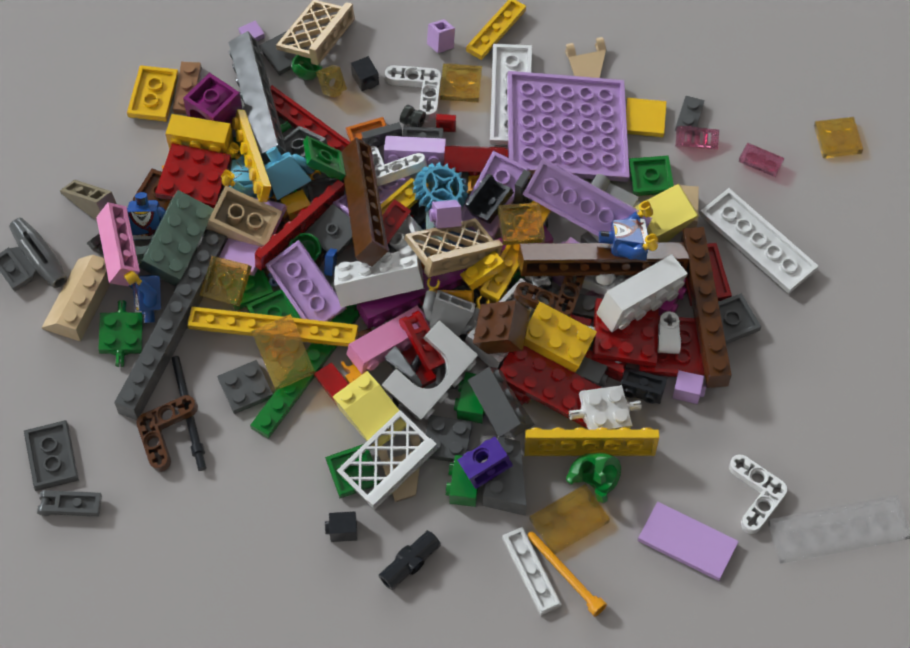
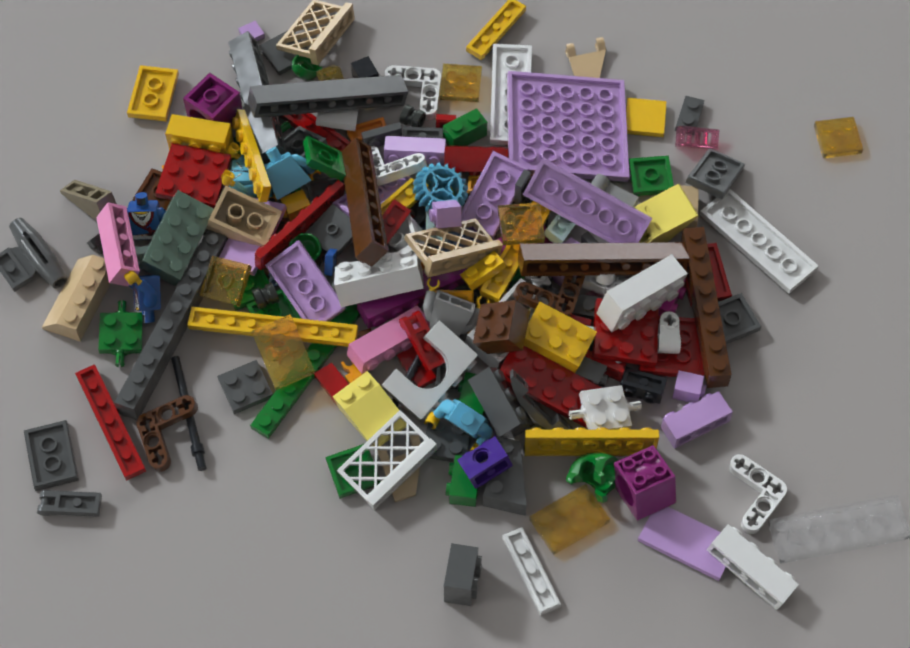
(110, 422): none -> red plate
(187, 80): medium nougat plate -> none
(265, 296): none -> pearl dark grey wheel
(327, 96): none -> dark grey brick
(338, 119): none -> white tile
(342, 526): black brick -> none
(398, 361): dark grey slope -> none
(409, 560): black piece -> none
(440, 36): lavender brick -> none
(462, 574): none -> dark grey brick
(463, 418): none -> medium azure torso
(465, 129): none -> green brick
(487, 197): black bracket -> none
(520, 389): none -> dark grey slope
(559, 229): none -> light aqua plate
(595, 604): light orange piece -> none
(630, 235): torso -> none
(645, 482): none -> magenta brick
(696, 419): none -> lavender brick
(715, 173): none -> dark grey tile
(752, 566): none -> white brick
(761, 159): clear pink plate -> none

